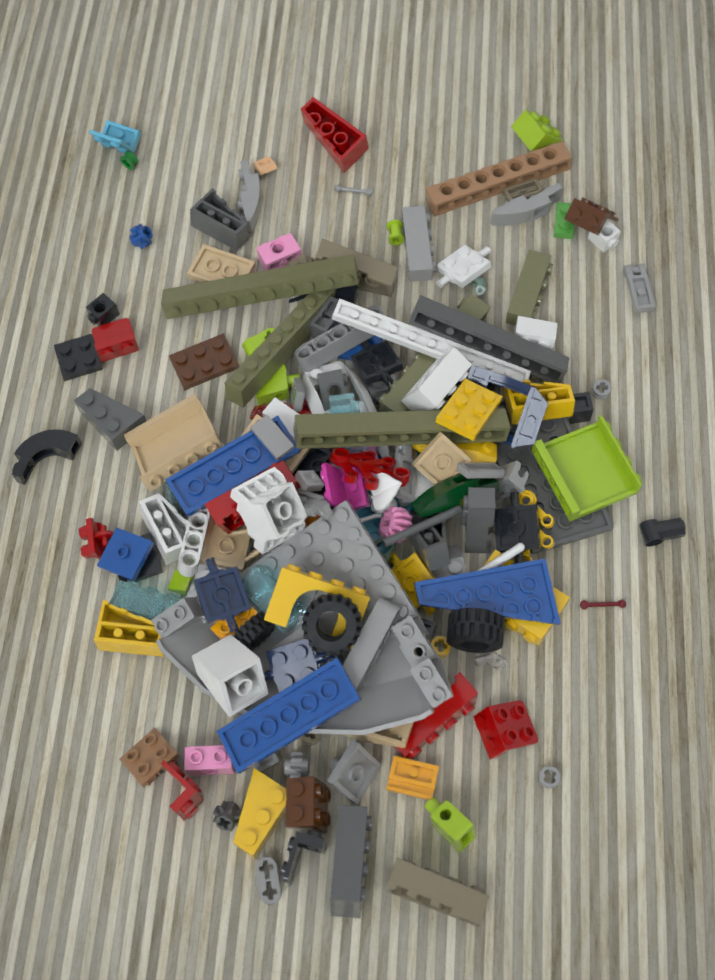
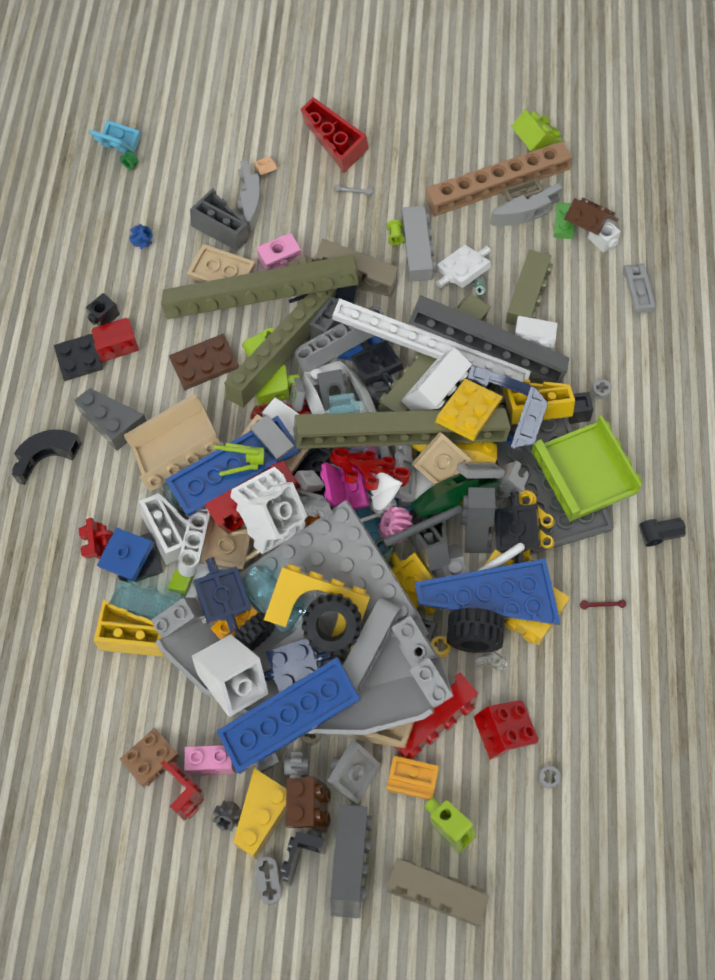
(254, 456): none -> lime plant

